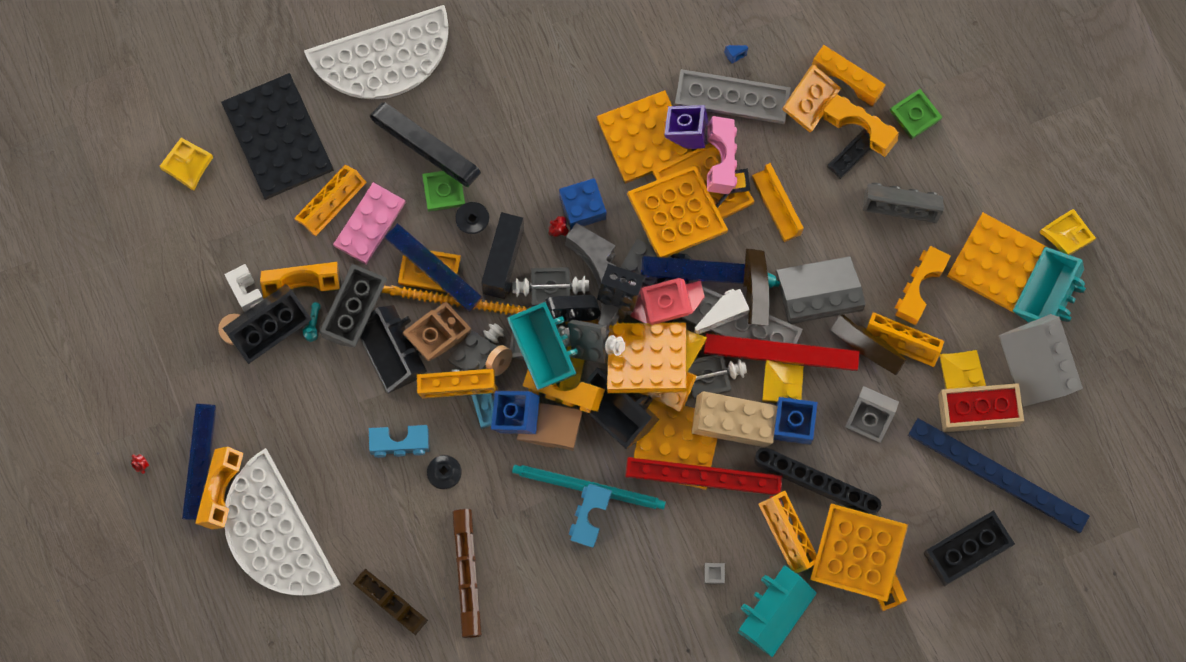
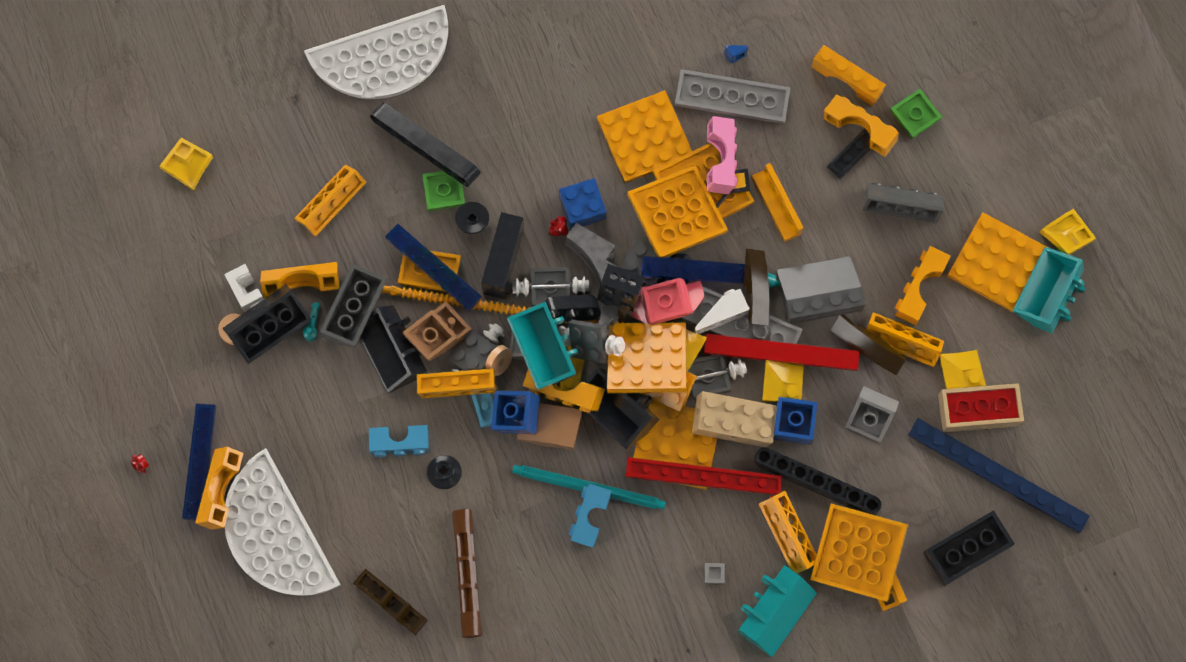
(277, 136): black plate -> none
(369, 223): bright pink plate -> none
(687, 126): dark purple slope -> none
(811, 98): light orange plate -> none
(1040, 360): light grey slope -> none

